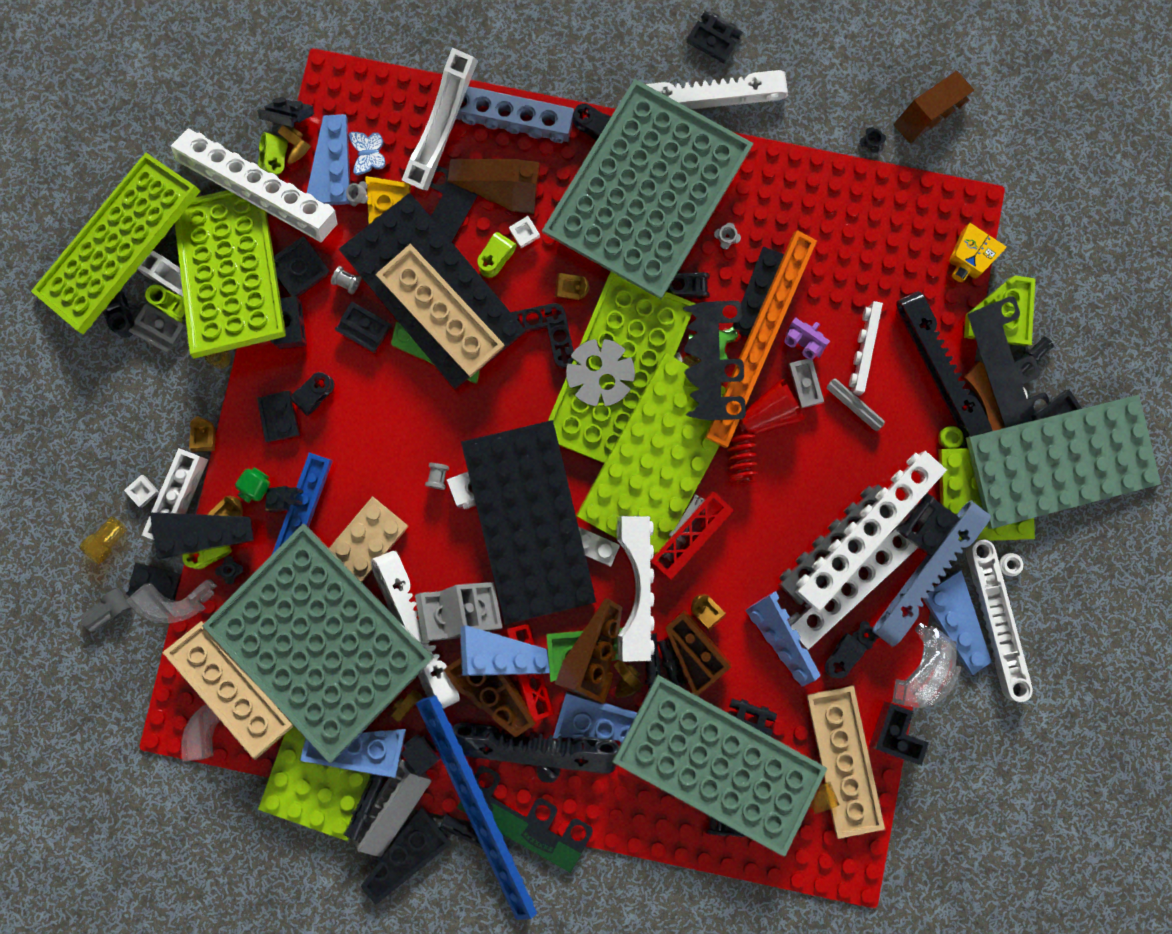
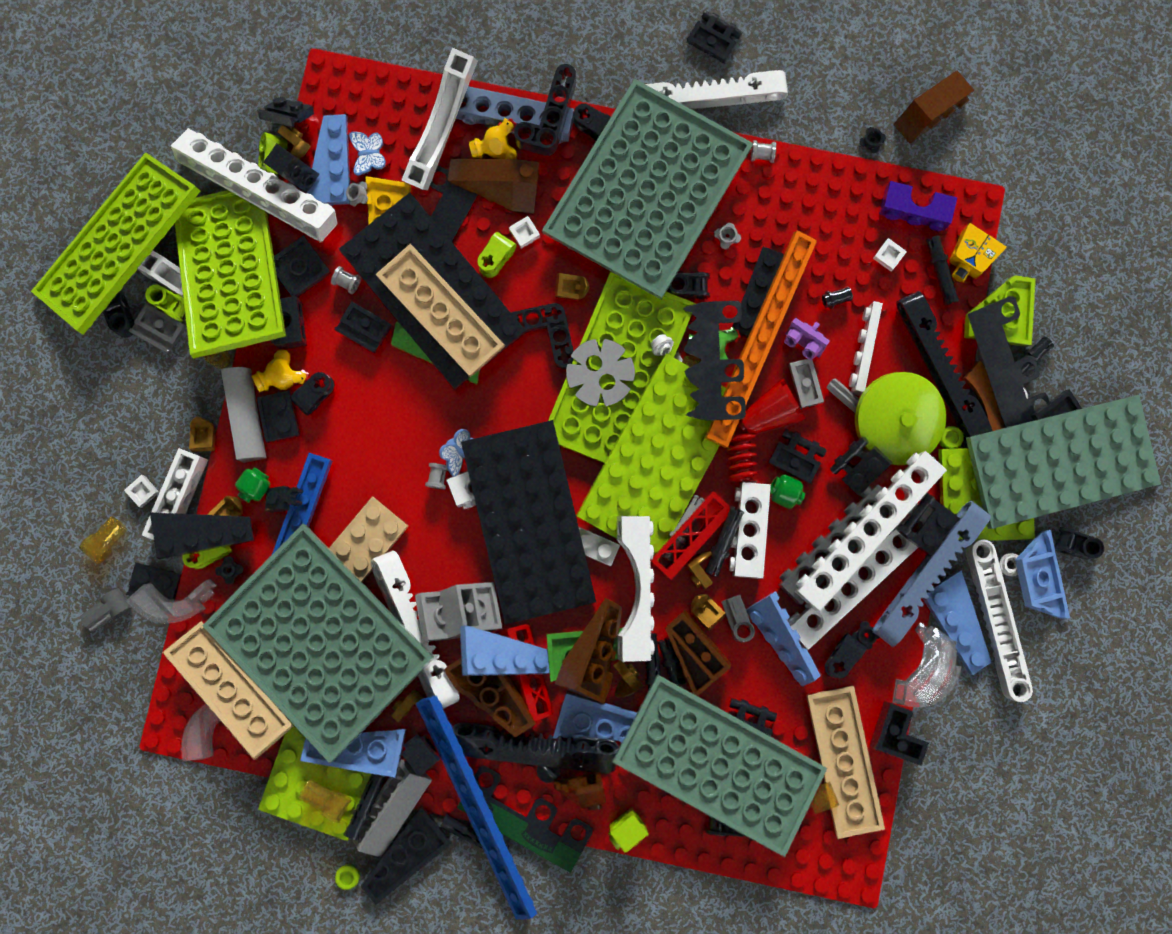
(243, 414): none -> light grey brick
(279, 374): none -> yellow animal
(291, 168): none -> black brick
(330, 803): none -> clear yellow piece
(347, 877): none -> lime tile
(453, 452): none -> medium blue animal
(495, 142): none -> yellow animal
(552, 110): none -> black beam
(583, 790): none -> reddish brown wedge
(627, 830): none -> lime brick
(662, 345): none -> white plate
(698, 575): none -> pearl gold plate
(721, 549): none -> black pin
(737, 616): none -> dark grey piece
(760, 496): none -> white brick
(763, 151): none -> light grey bush
(786, 491): none -> green head
(795, 462): none -> black plate
(836, 297): none -> black pin
(866, 470): none -> black plate
(889, 254): none -> white plate
(899, 205): none -> dark purple arch
(901, 416): none -> lime dish
(941, 267): none -> black pin
(1041, 577): none -> medium blue wing
(1074, 543): none -> black piece

